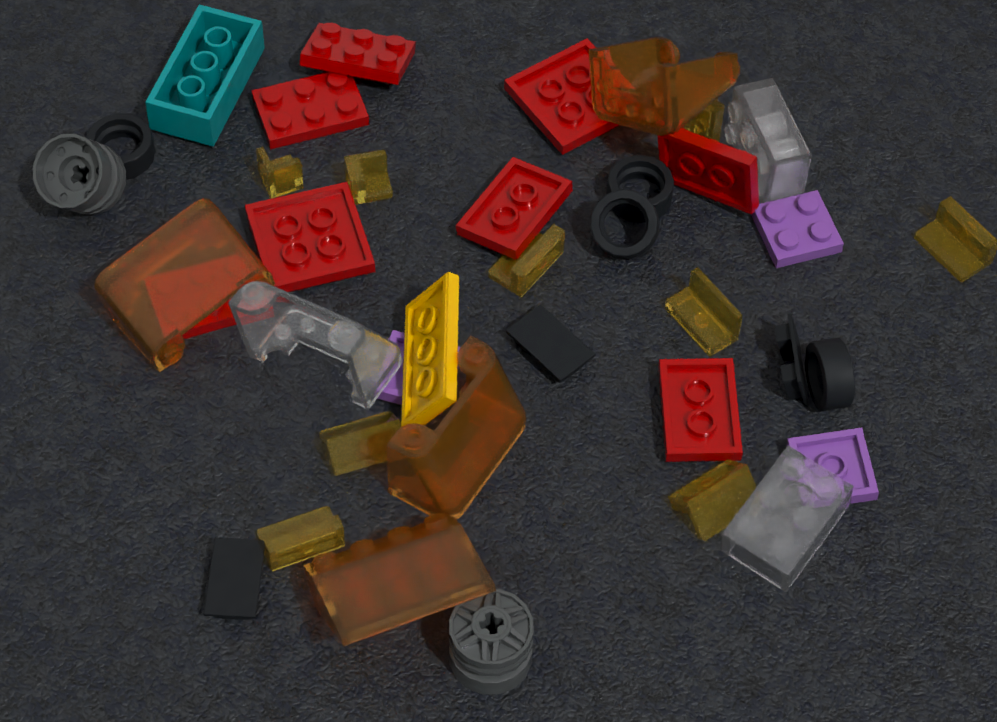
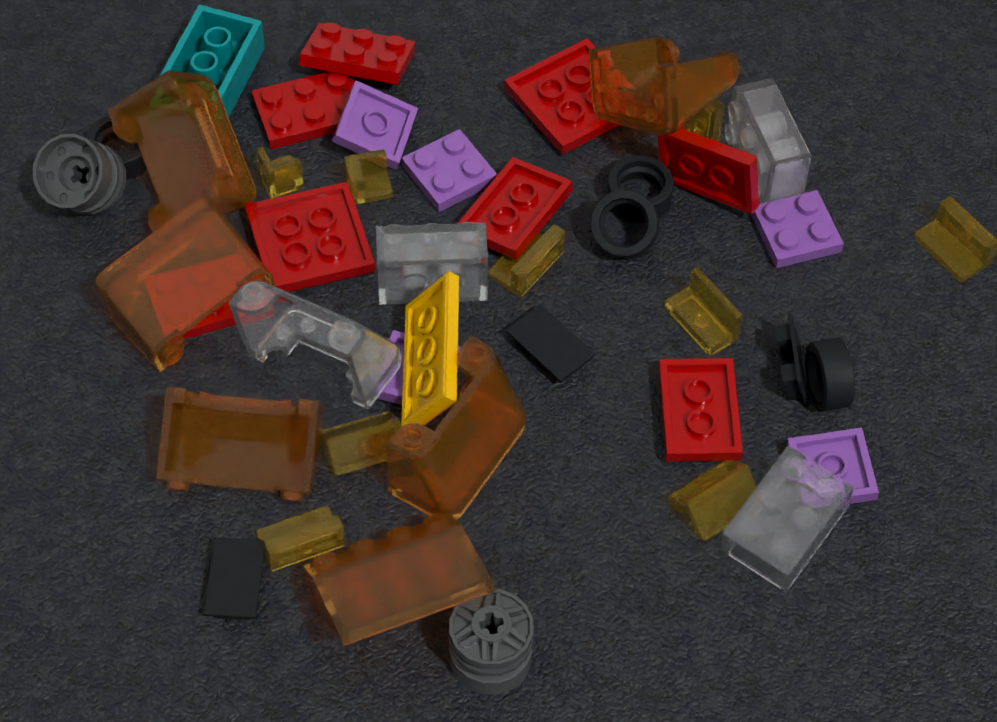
(185, 145): none -> clear orange windscreen
(239, 443): none -> clear orange windscreen
(375, 123): none -> medium lavender plate
(418, 255): none -> clear brick
(448, 170): none -> medium lavender plate

